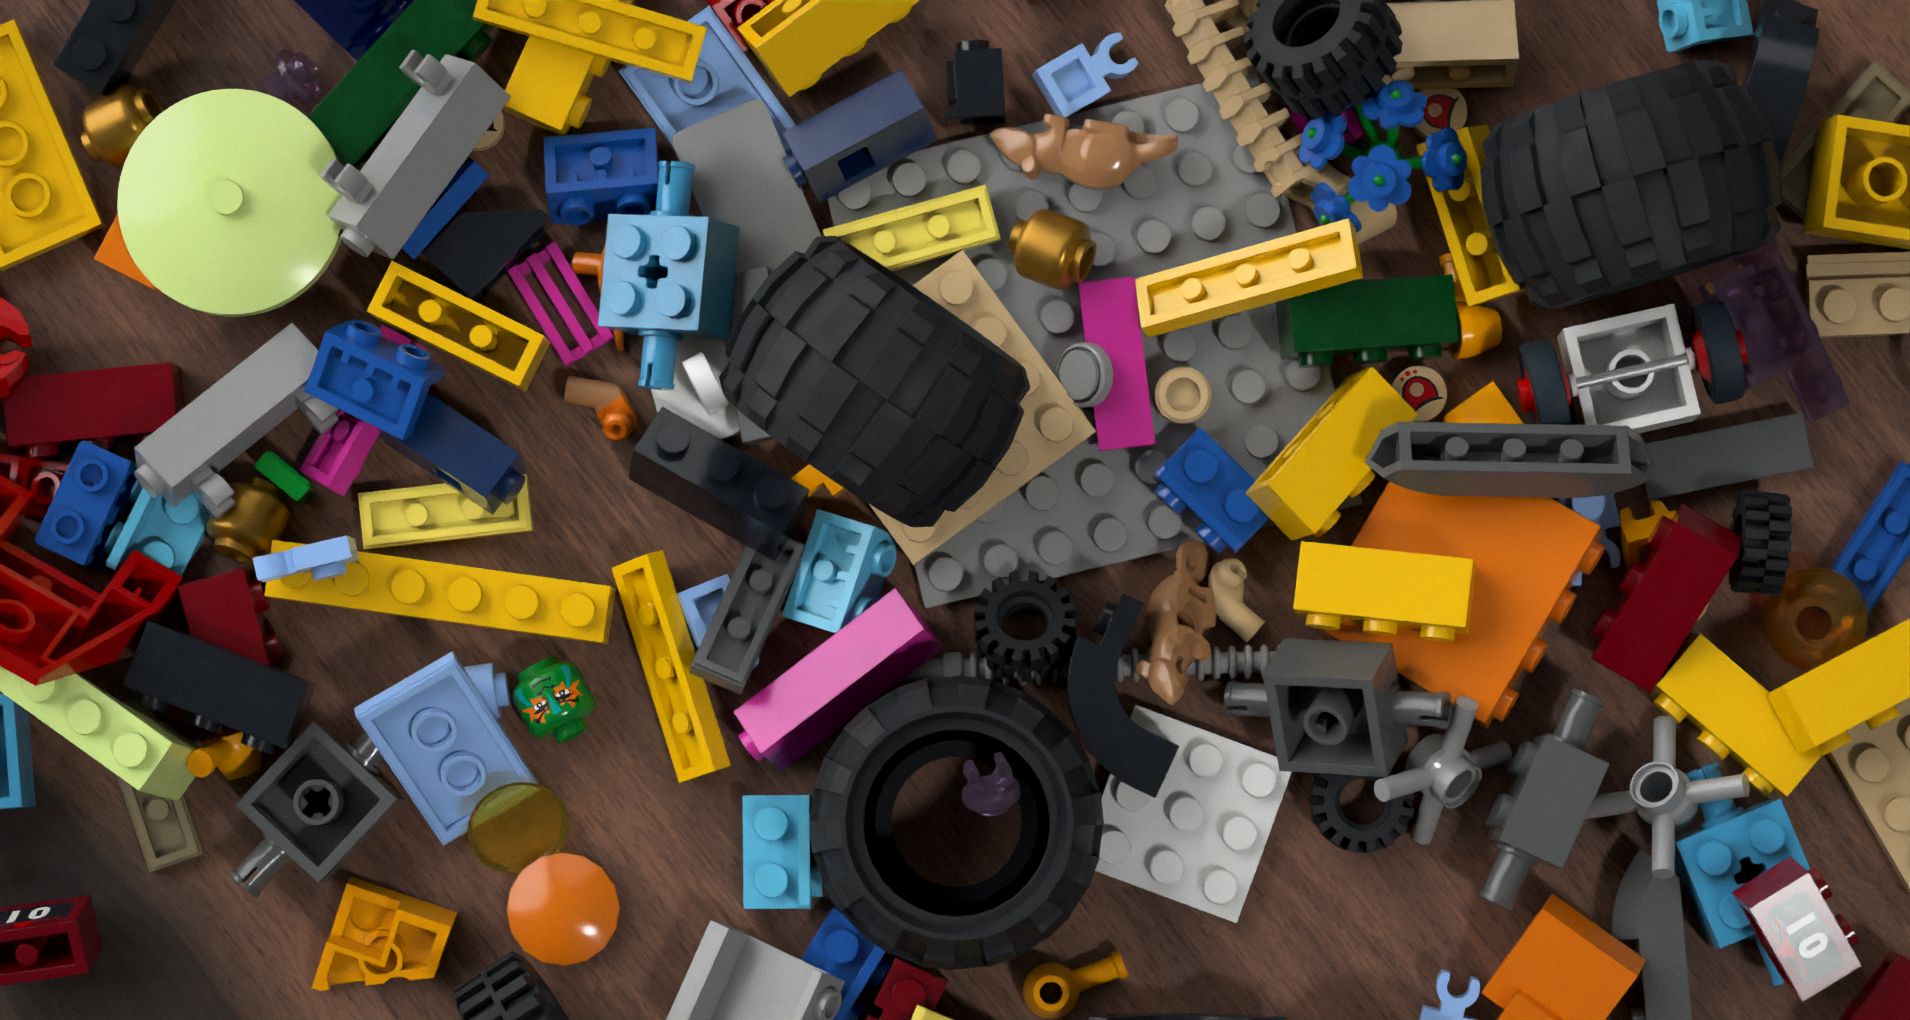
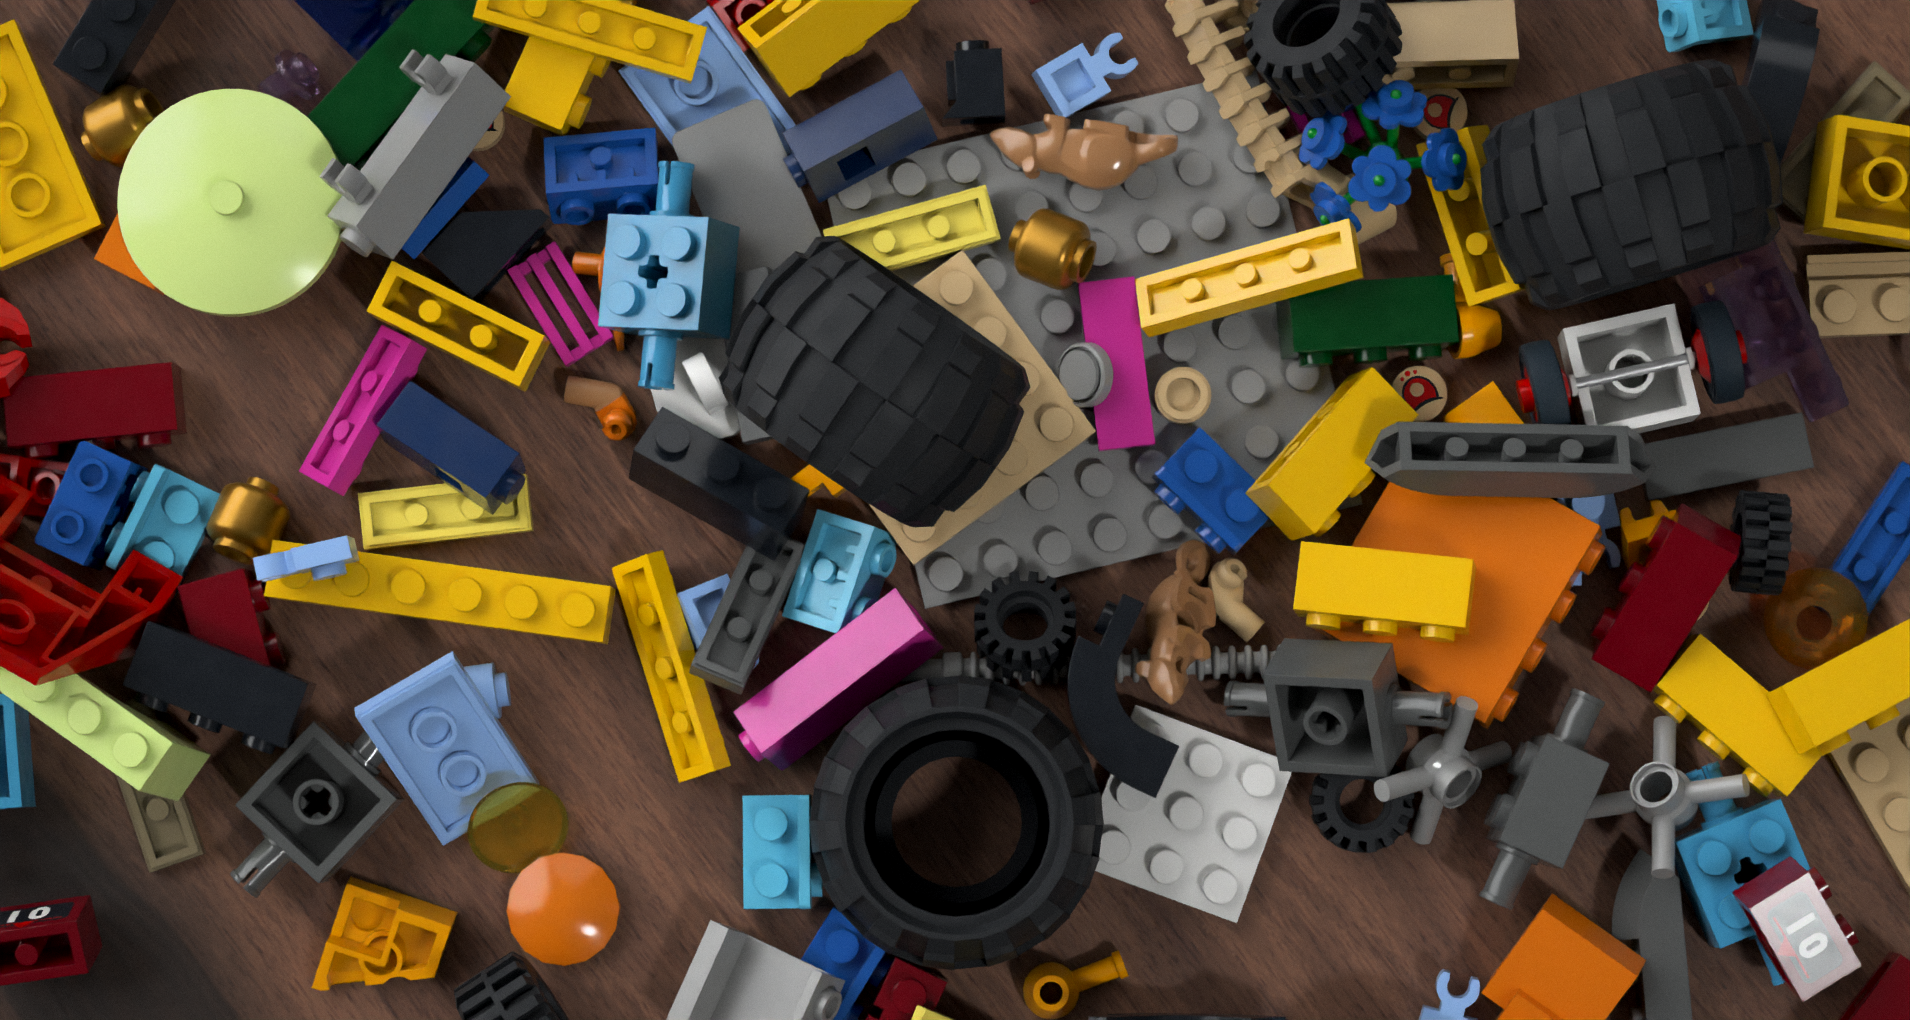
(225, 753): light orange bar -> none
(228, 420): light grey brick -> none
(286, 477): green tile -> none
(373, 377): blue bracket -> none
(554, 700): green head -> none
(991, 793): clear purple plate -> none

